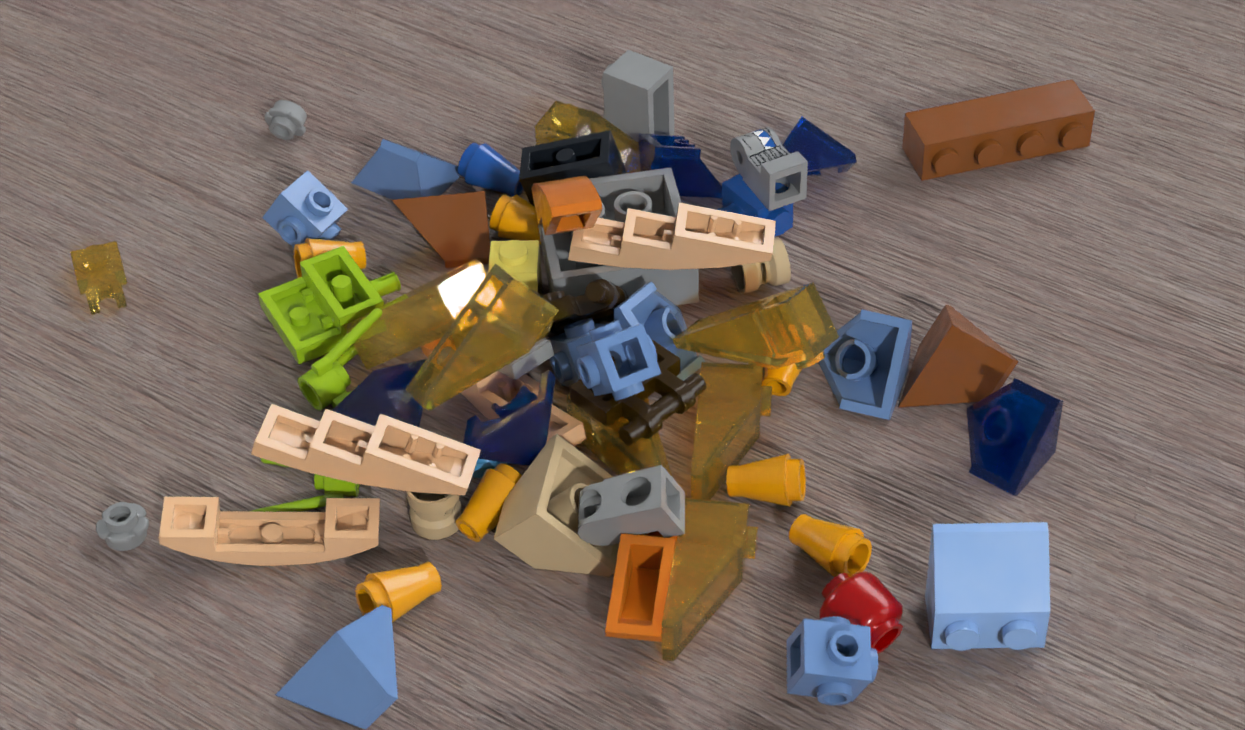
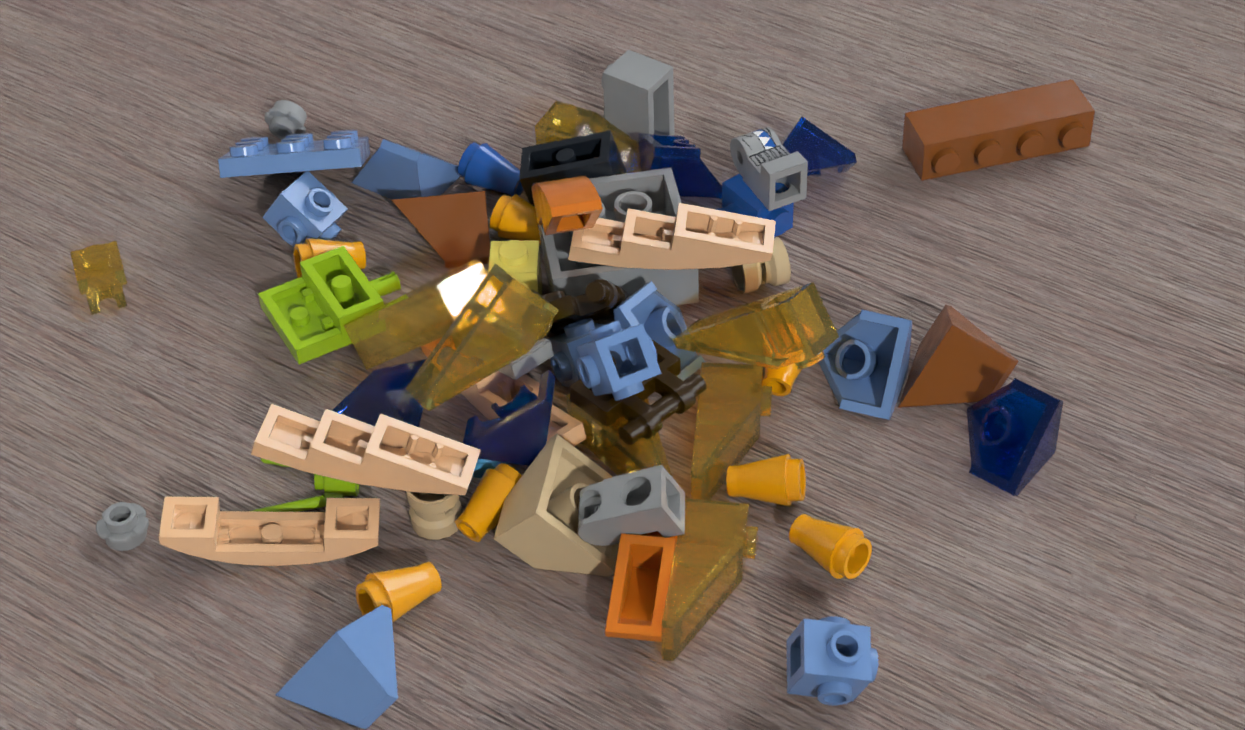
(294, 154): none -> medium blue plate
(328, 378): lime plant -> none
(864, 603): red head -> none
(988, 585): light blue slope -> none

